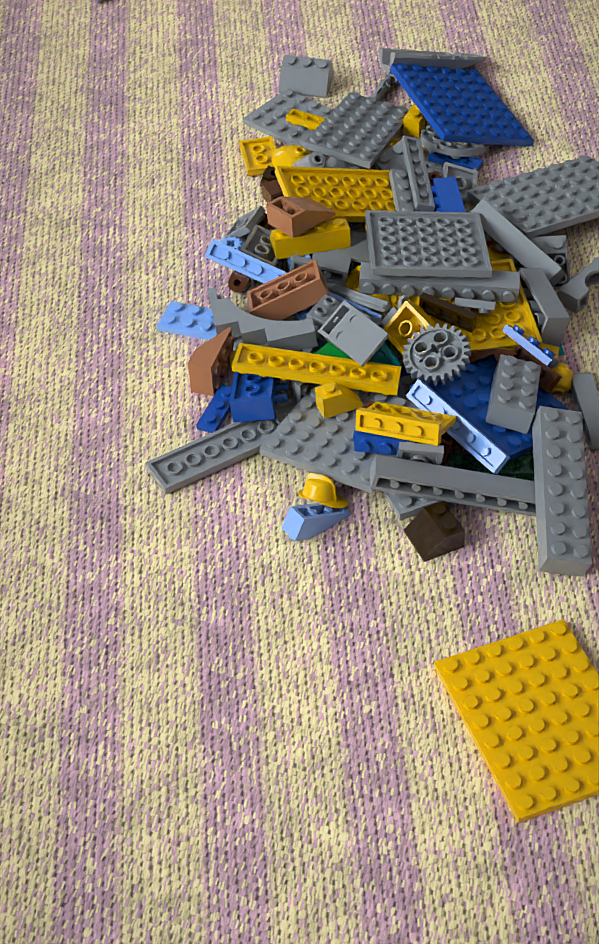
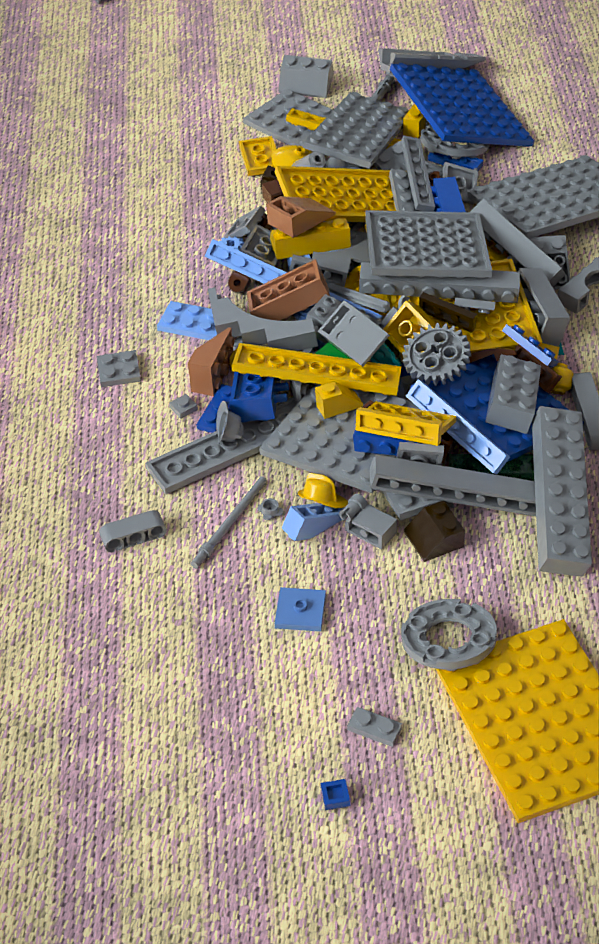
(118, 368): none -> light grey plate
(132, 530): none -> light grey beam
(183, 406): none -> light grey plate
(207, 549): none -> light grey bar
(228, 424): none -> light grey piece
(269, 504): none -> light grey plate
(300, 609): none -> medium blue plate
(335, 794): none -> blue plate
(368, 522): none -> light grey hinge
(374, 726): none -> light grey plate
(435, 656): none -> light grey plate

